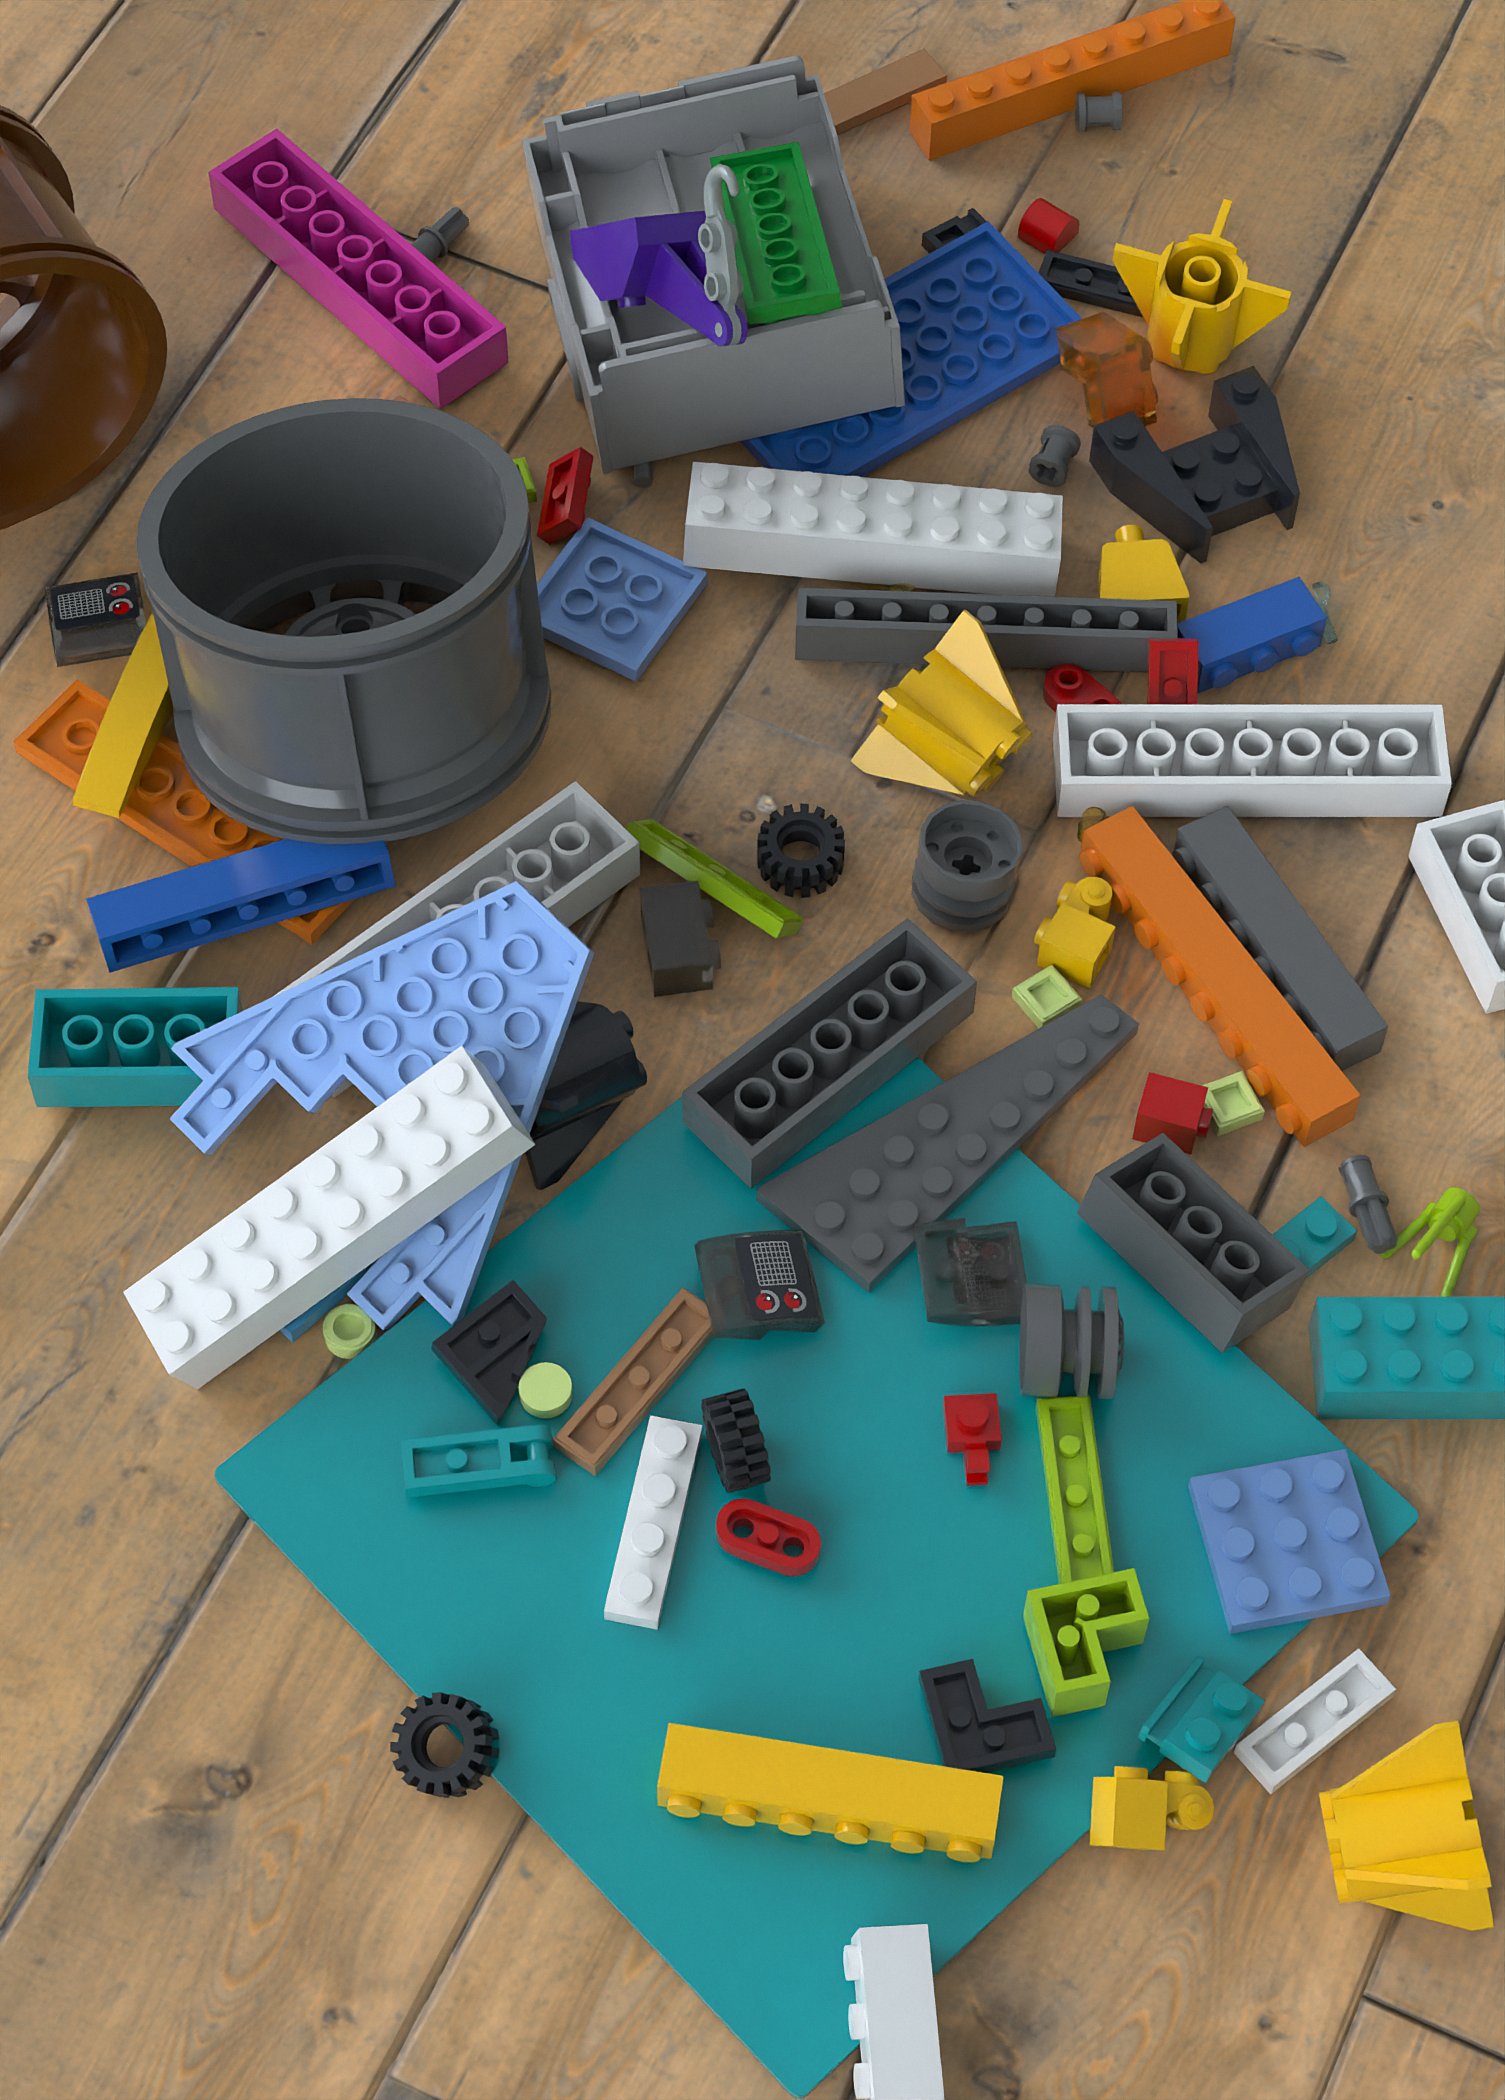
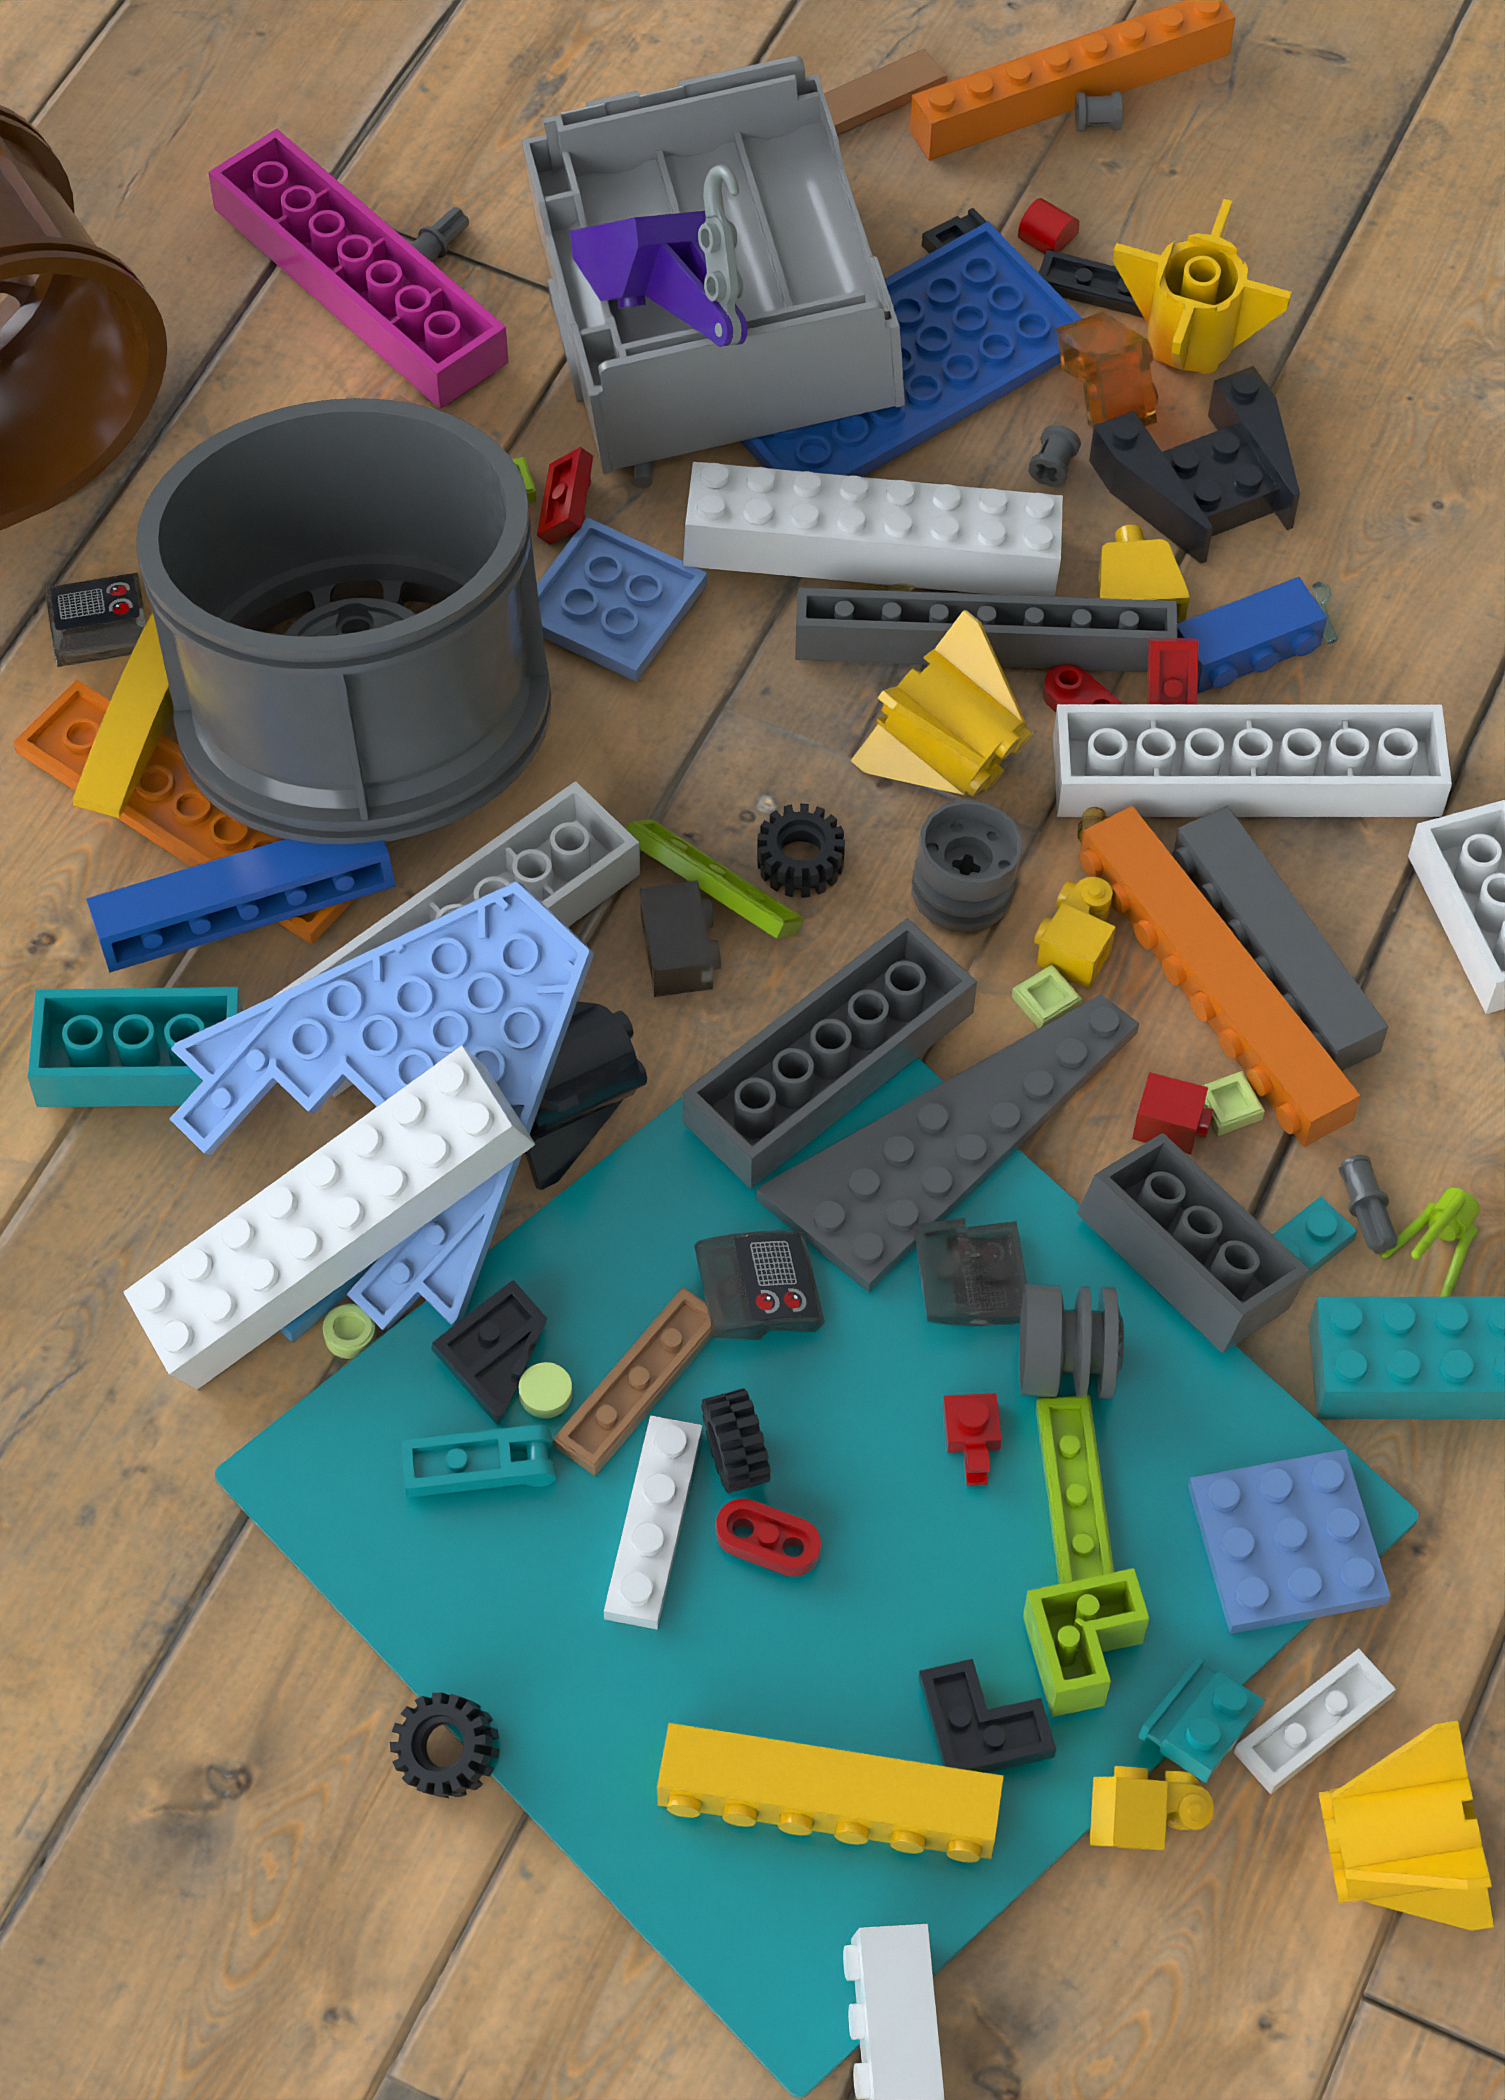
(778, 235): green plate -> none

